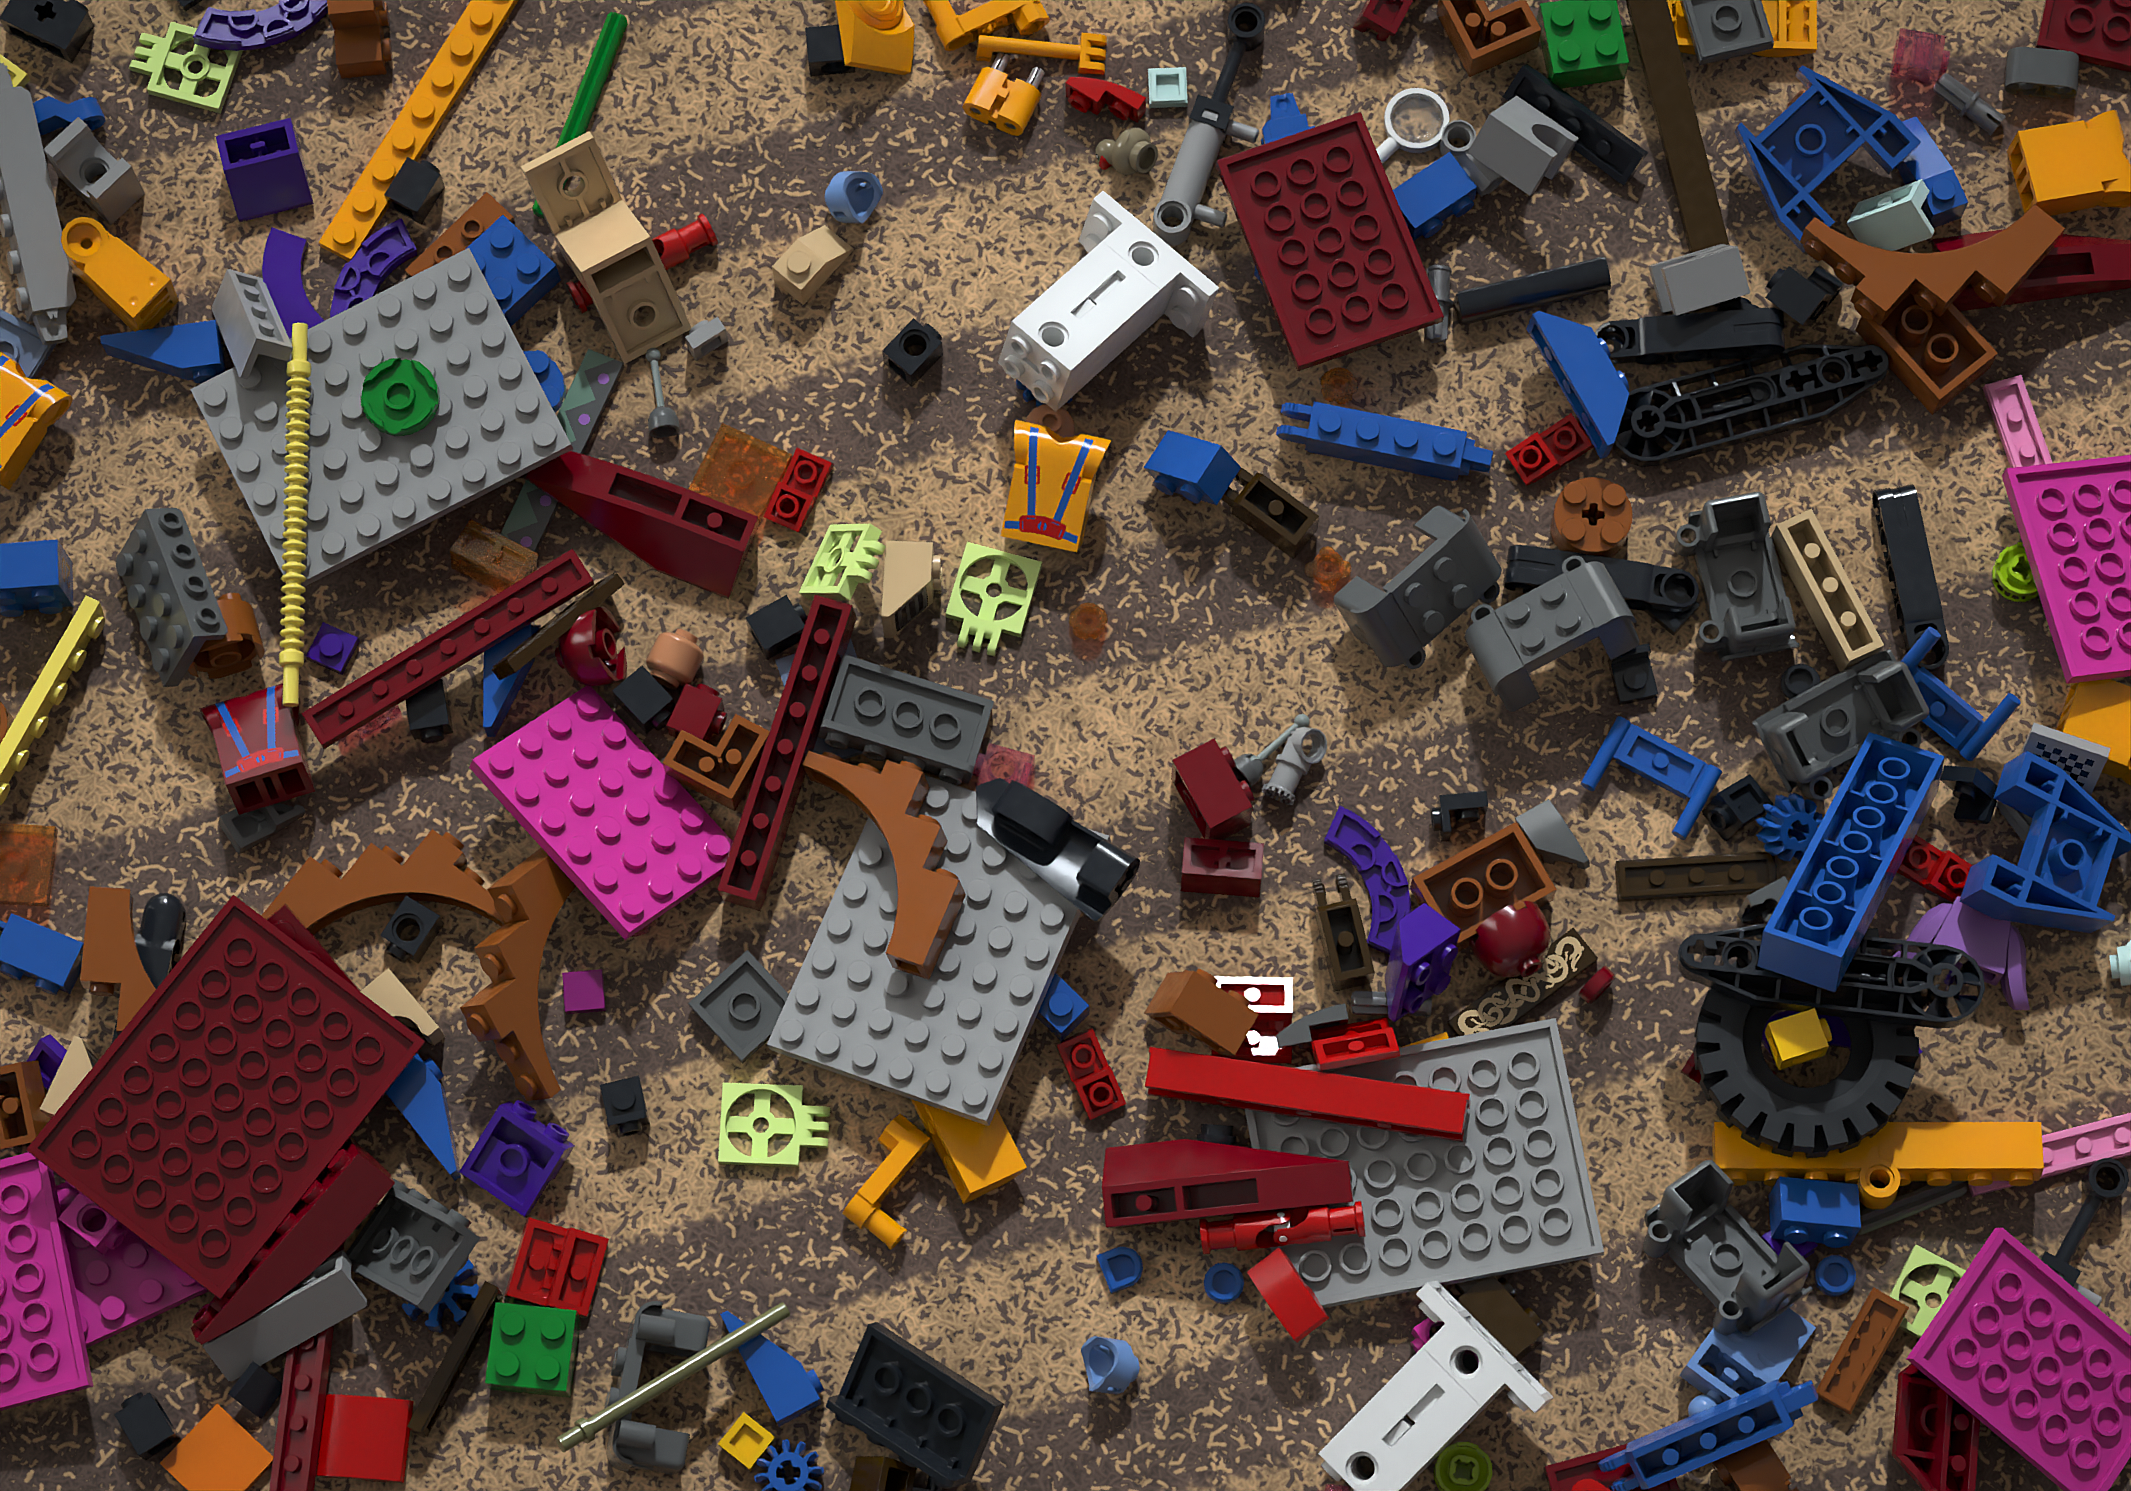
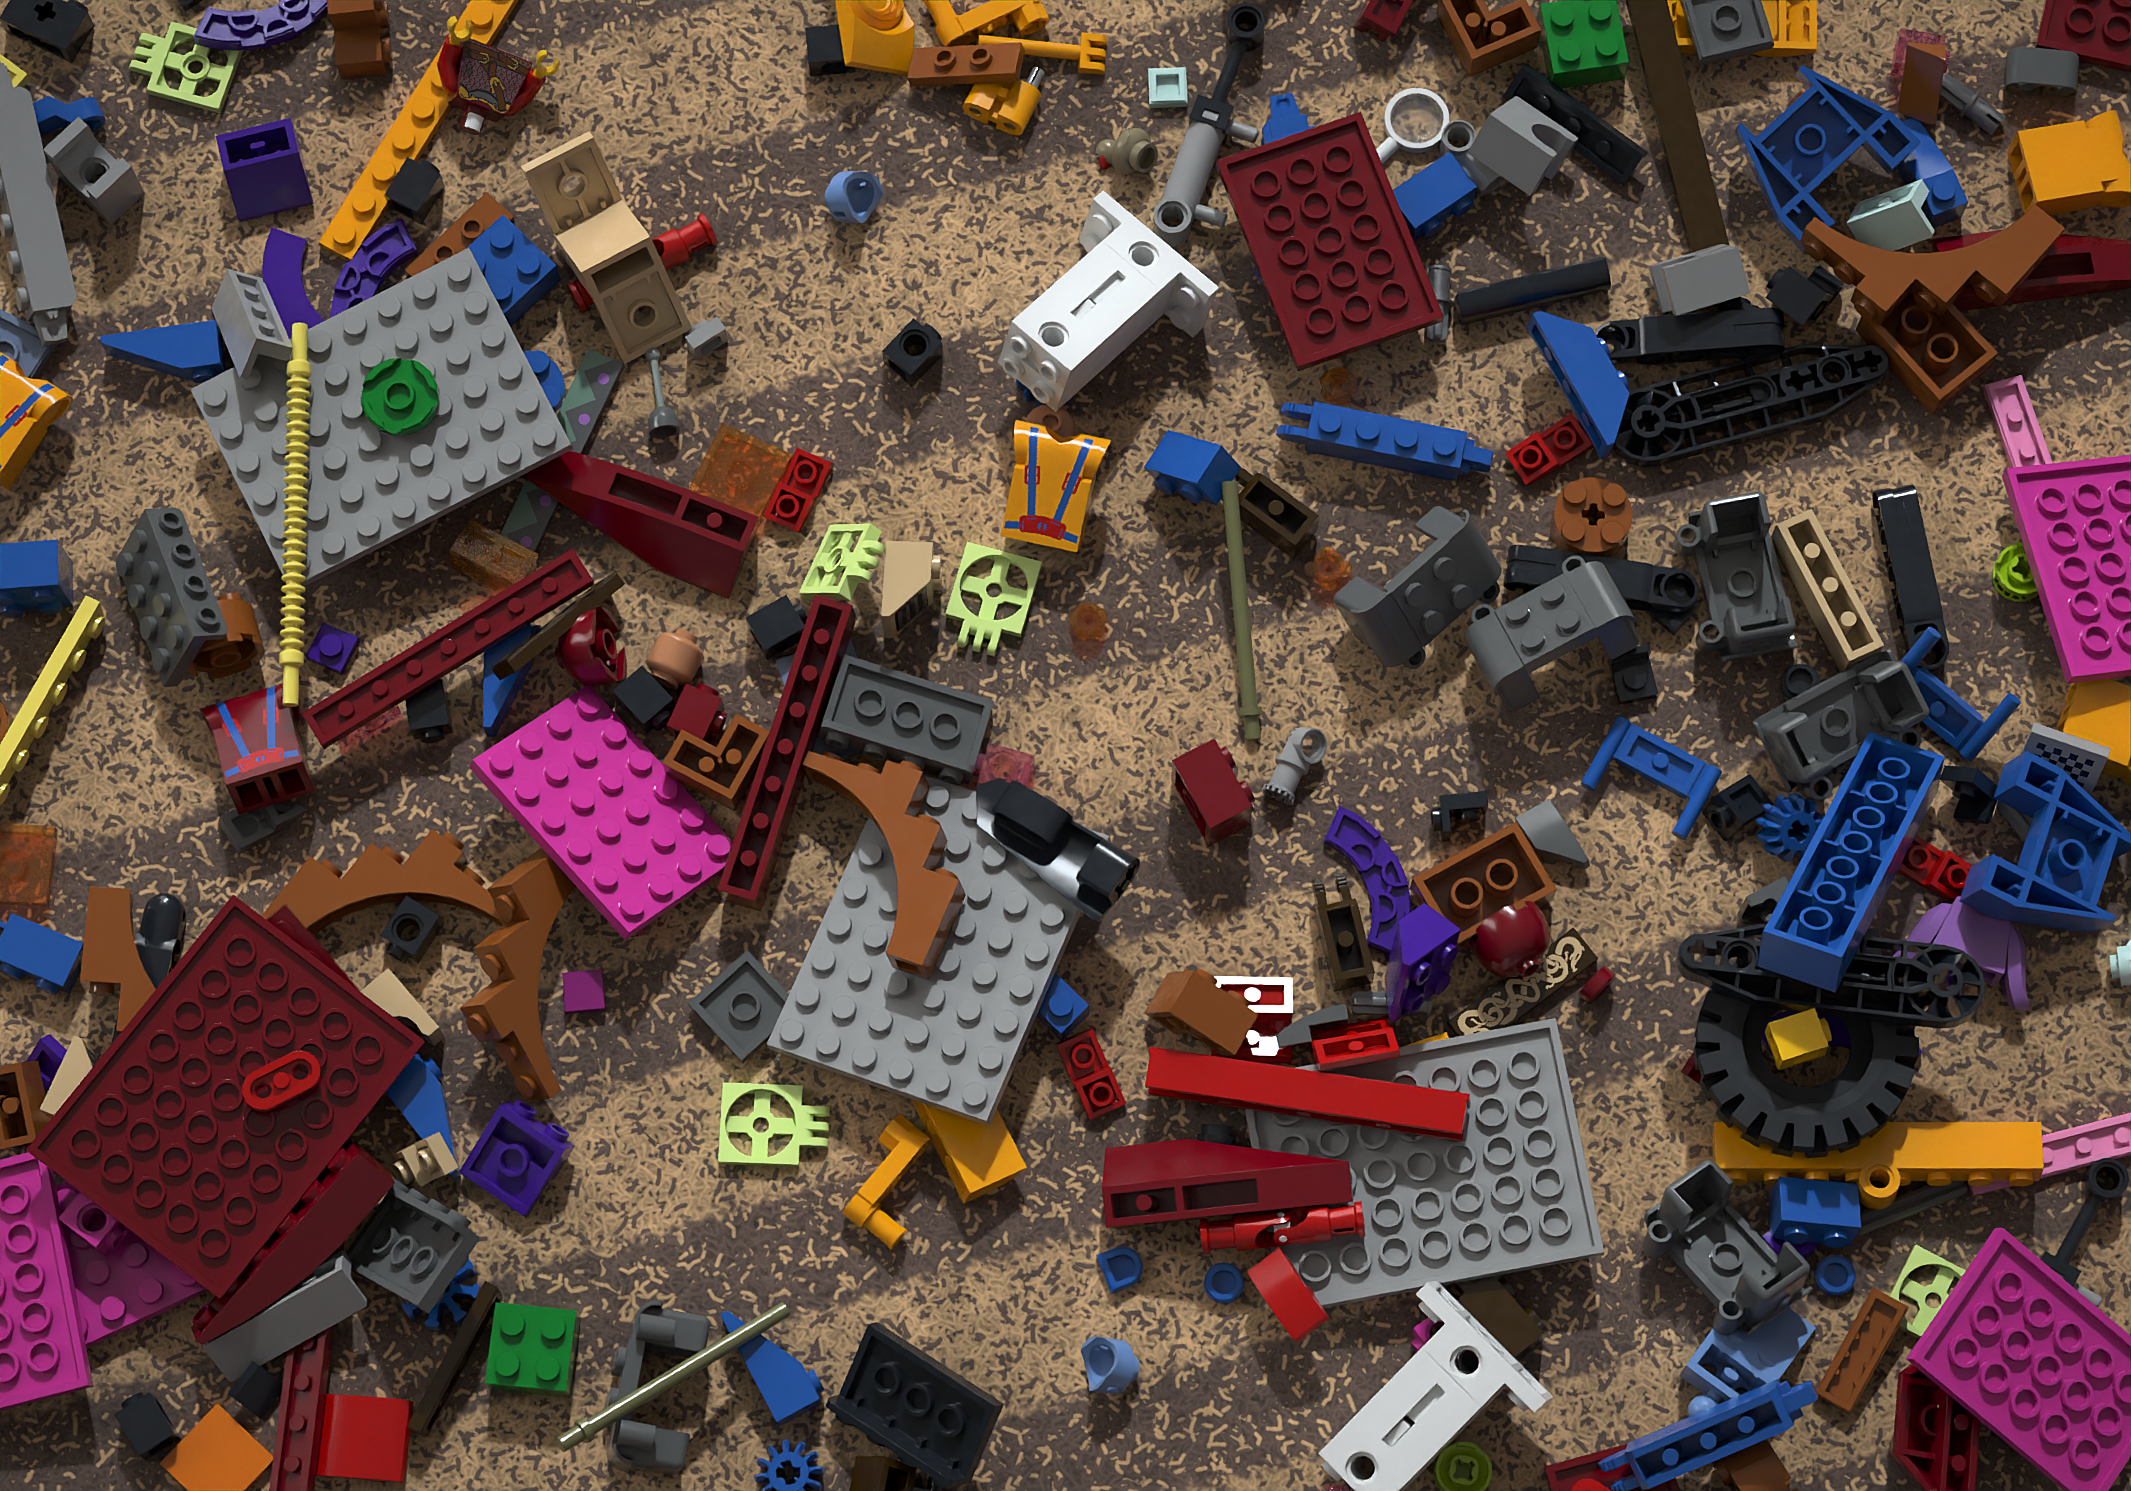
(117, 274): light orange piece -> none
(281, 1081): none -> red plate
(423, 1161): none -> tan slope
(485, 79): none -> torso
(556, 1266): red slope -> none
(592, 83): green axle -> none
(625, 1106): black bracket -> none
(746, 1441): yellow plate -> none
(810, 262): tan slope -> none
(966, 64): none -> dark orange plate
(1094, 93): red slope -> none
(1222, 867): dark red hinge -> none
(1250, 709): none -> olive bar
(1250, 767): hinge -> none
(1694, 876): dark brown tile -> none
(1922, 81): none -> dark orange slope

